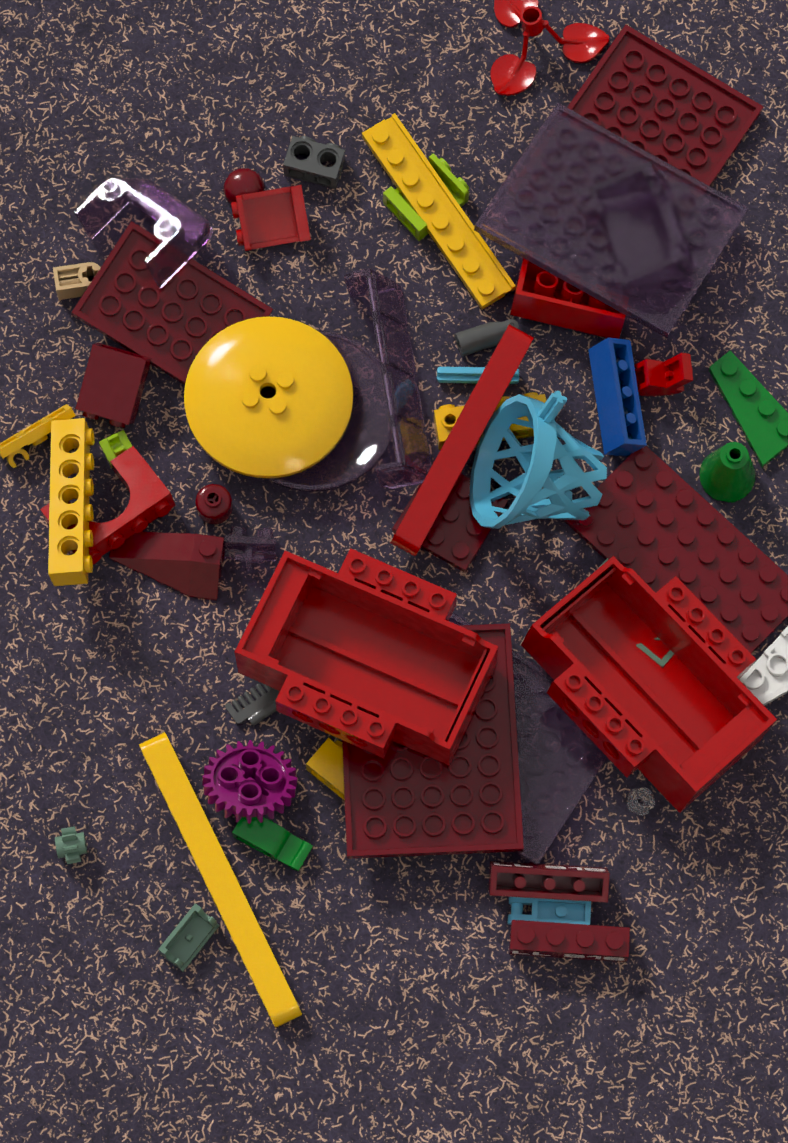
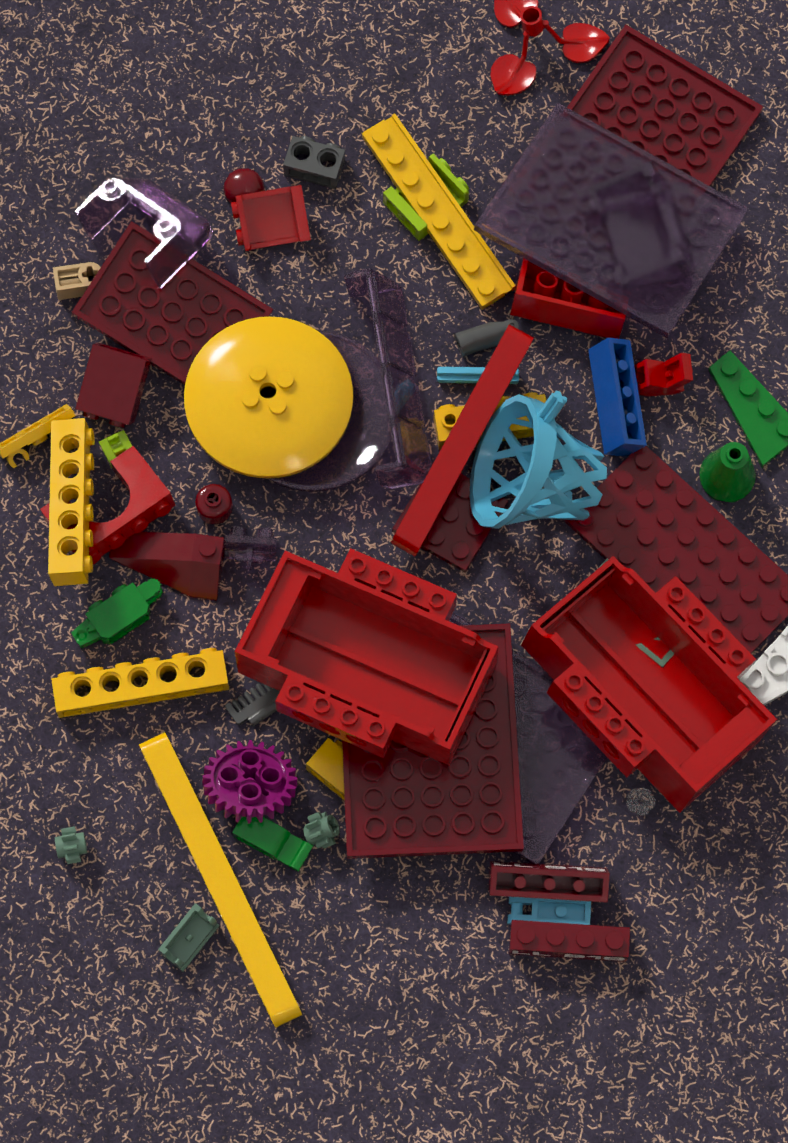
(118, 614): none -> green hinge
(127, 694): none -> yellow brick
(321, 830): none -> sand green gear

